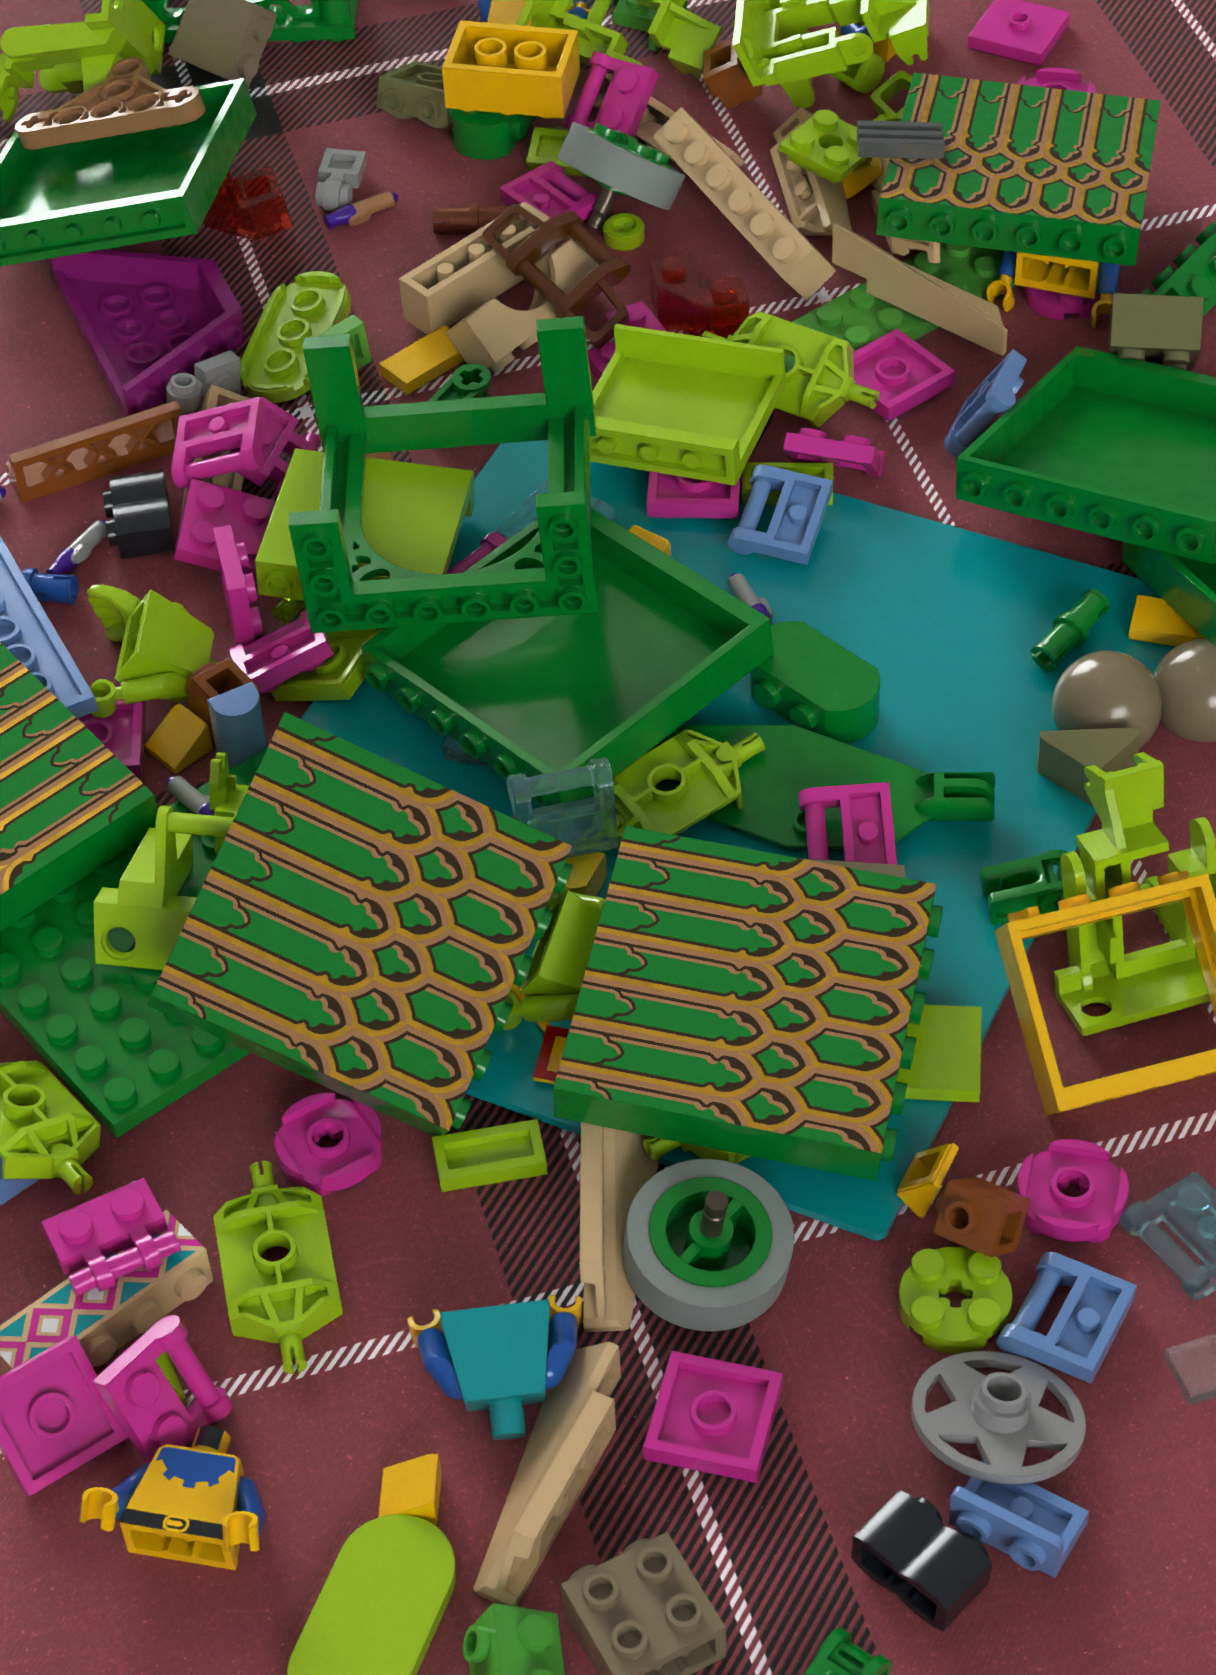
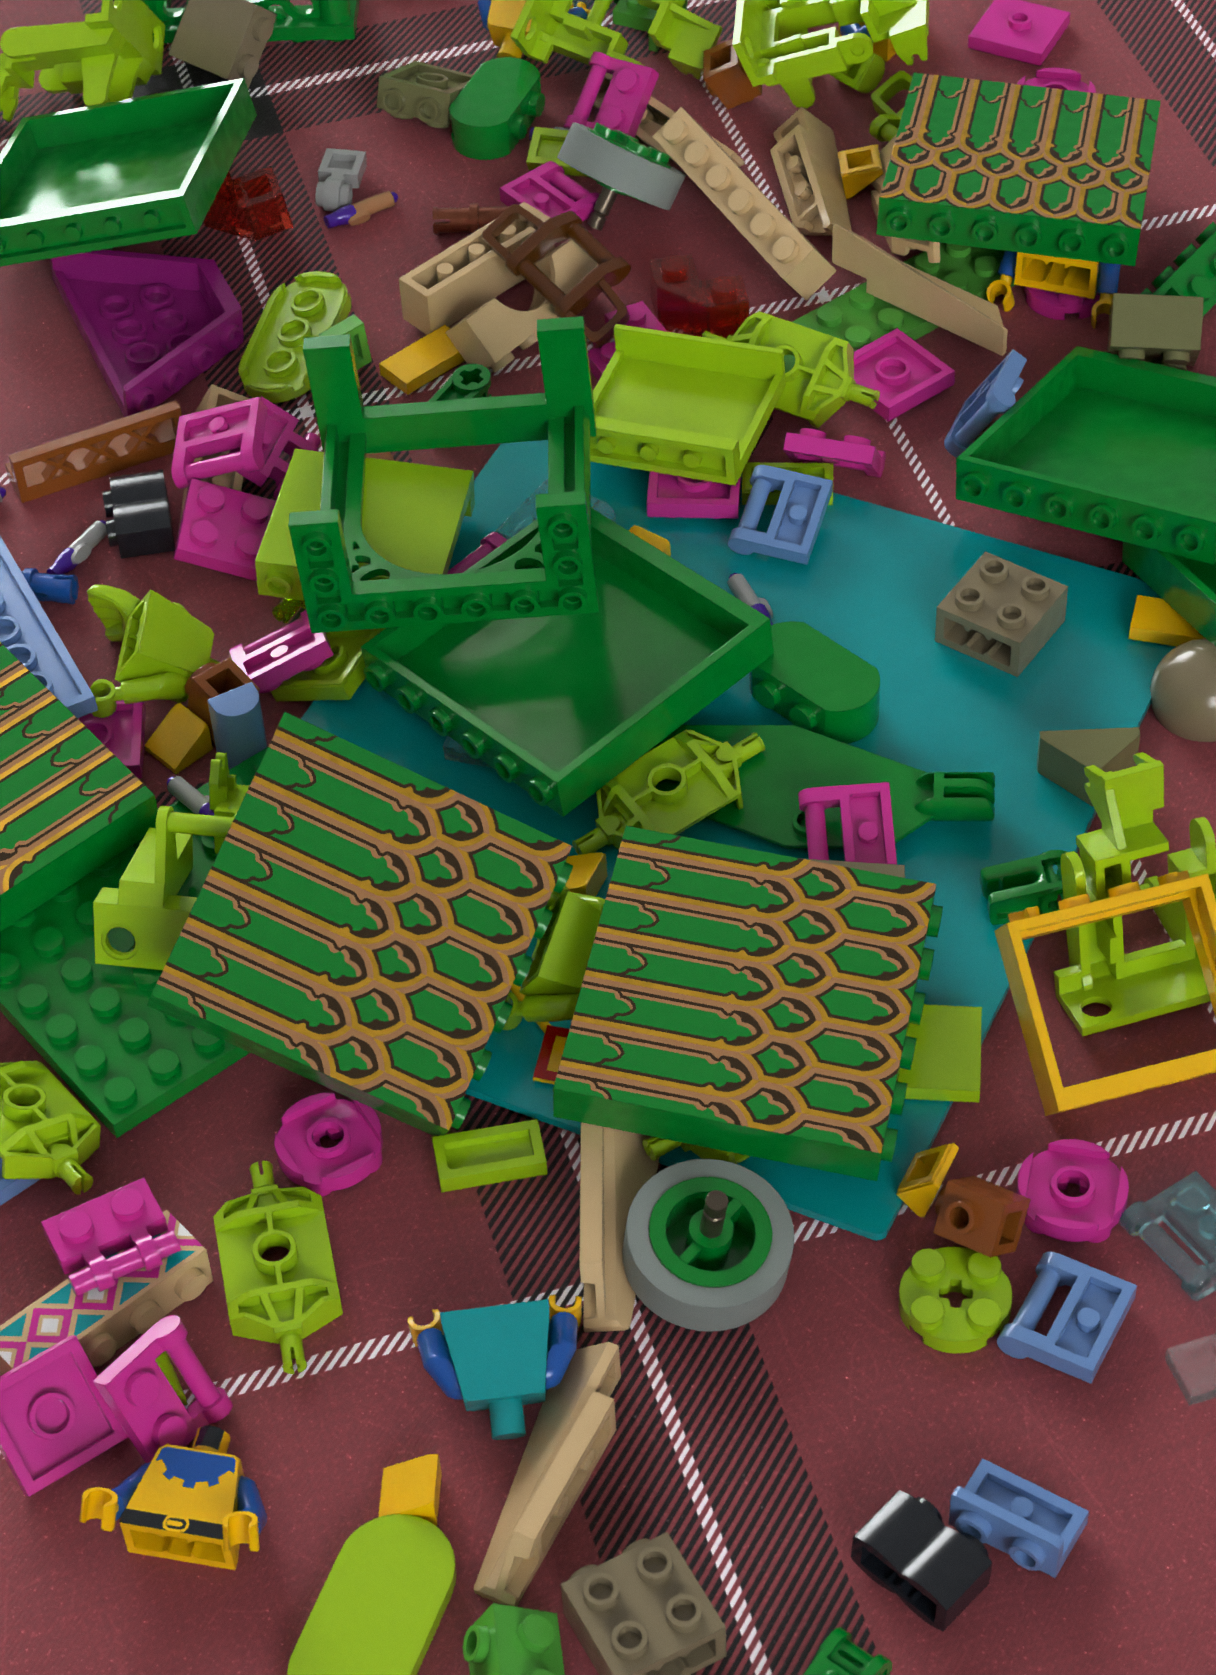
(117, 106): medium nougat beam -> none
(189, 390): light grey plate -> none
(237, 587): dark pink plate -> none
(511, 69): yellow brick -> none
(584, 823): clear light blue plate -> none
(623, 232): lime tile -> none
(713, 1416): dark pink plate -> none
(824, 146): lime piece -> none
(900, 139): dark grey tile -> none
(999, 1416): light grey wheel -> none
(1001, 613): none -> dark tan brick
(1070, 629): green pin -> none
(1107, 692): dark tan piece -> none

